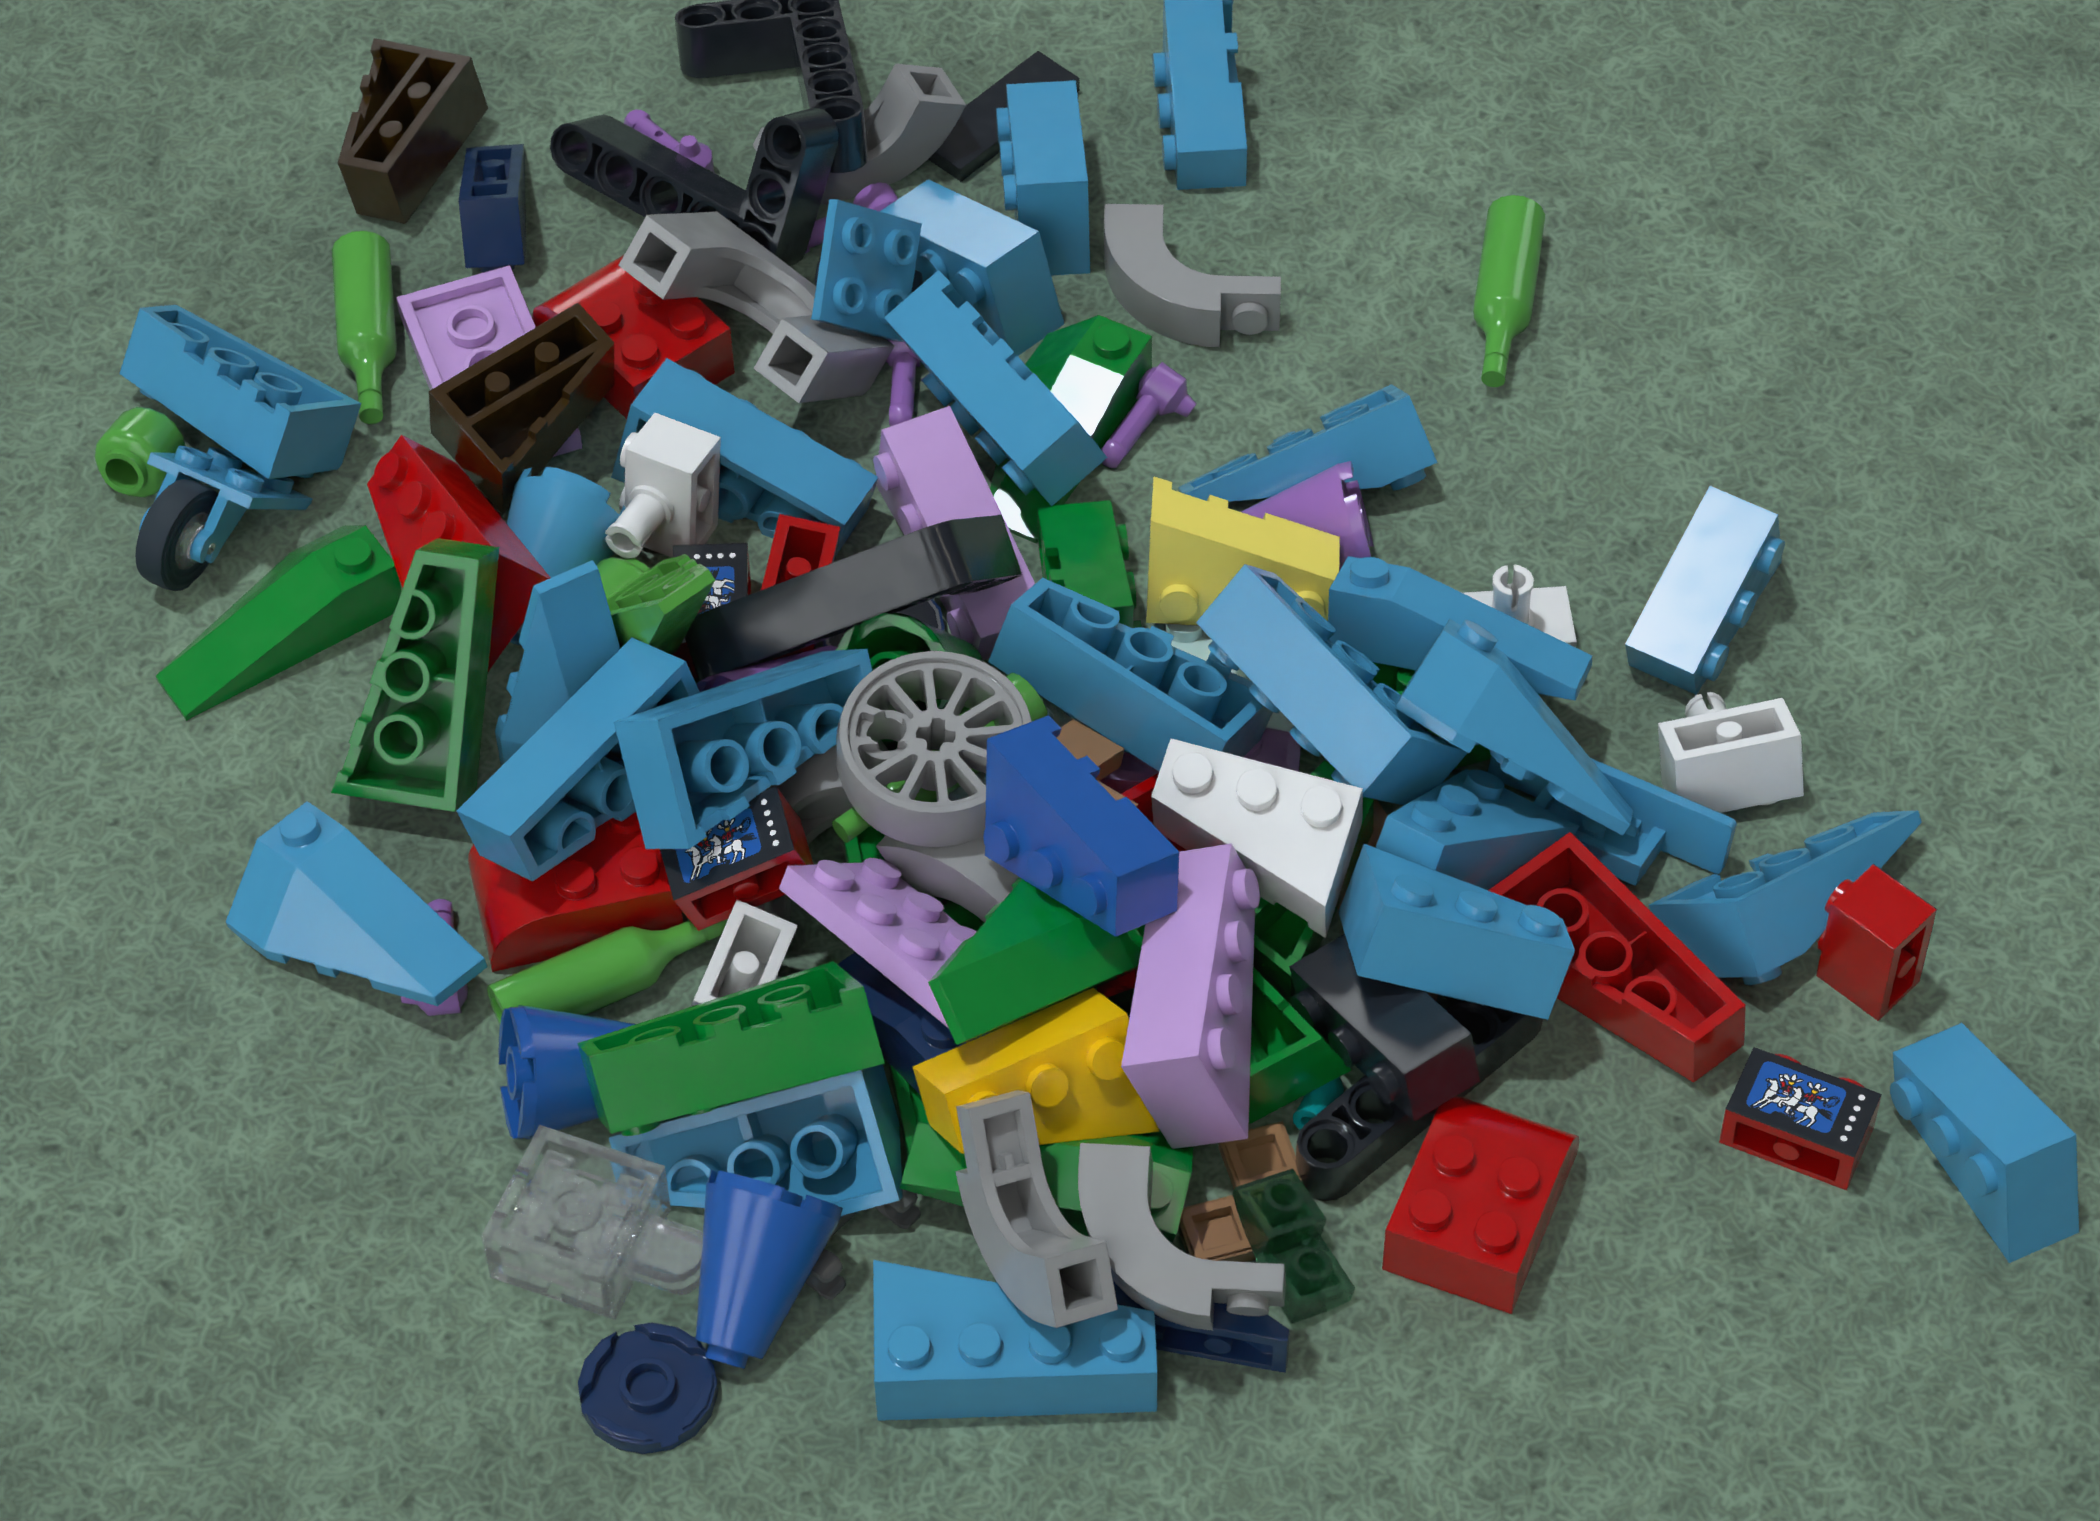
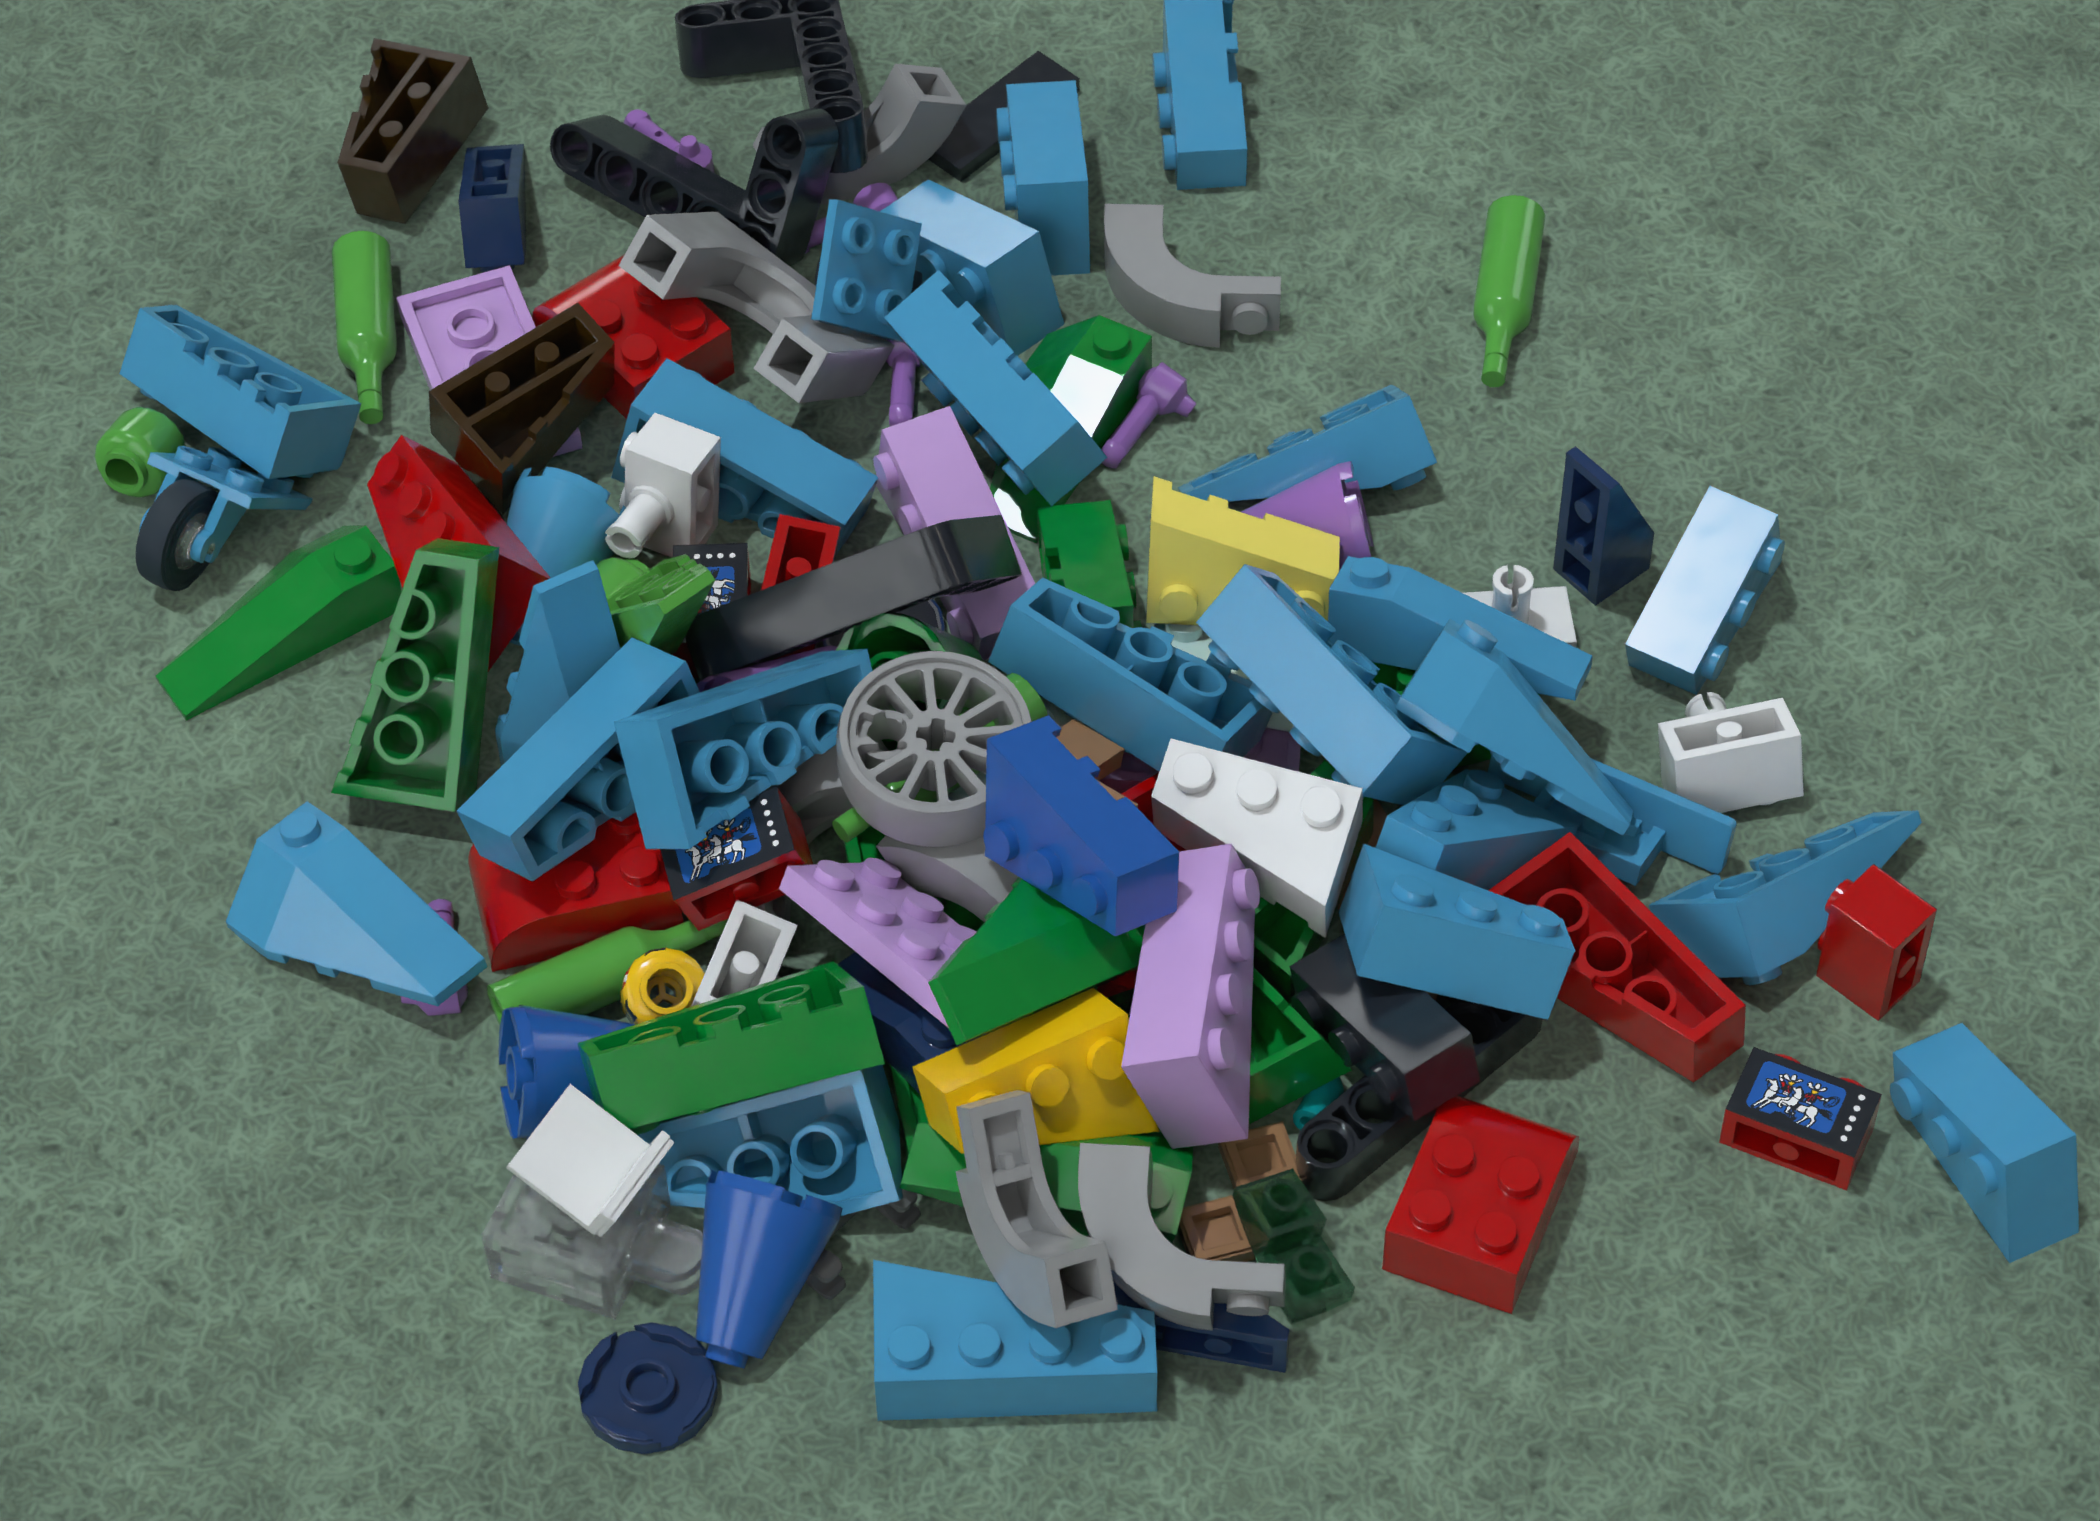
(587, 1161): none -> white piece
(660, 969): none -> yellow head
(1599, 531): none -> dark blue slope

